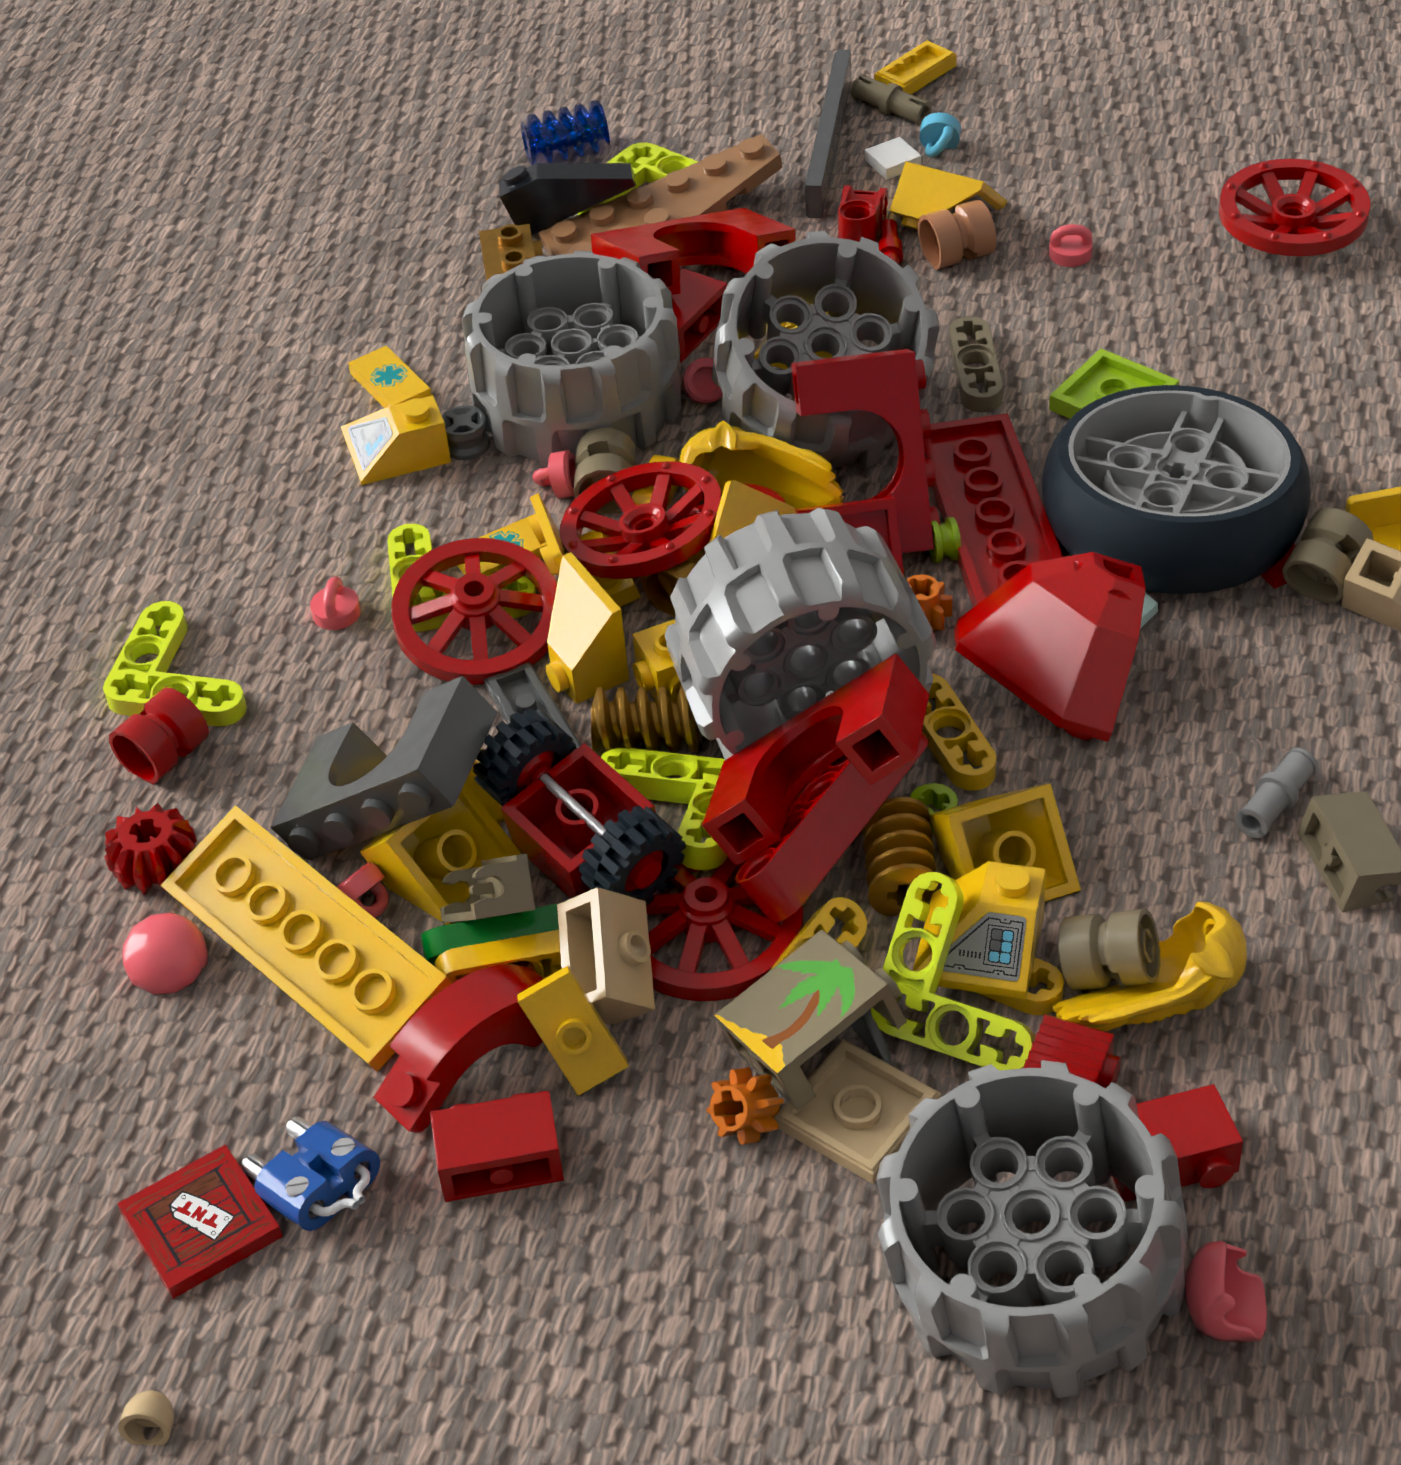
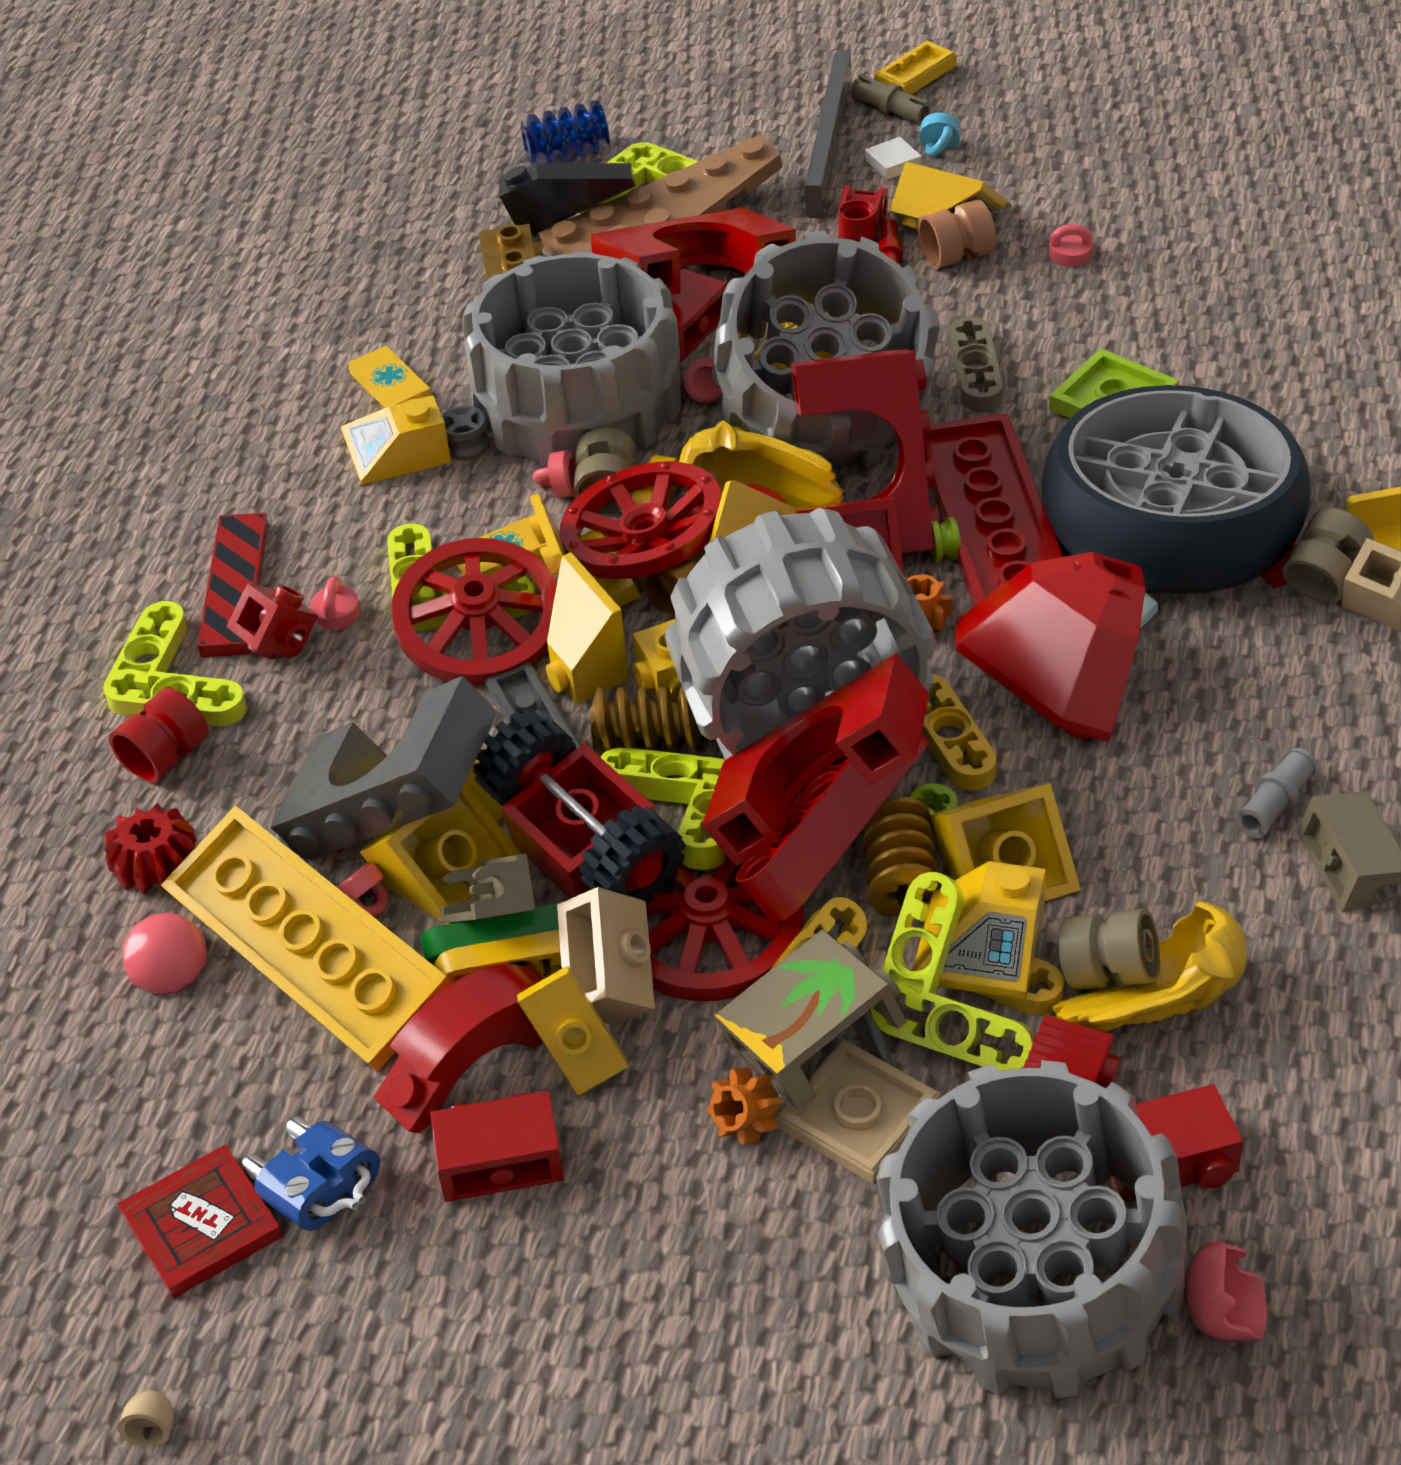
(234, 563): none -> red tile
(272, 620): none -> red brick
(1294, 220): red wheel -> none

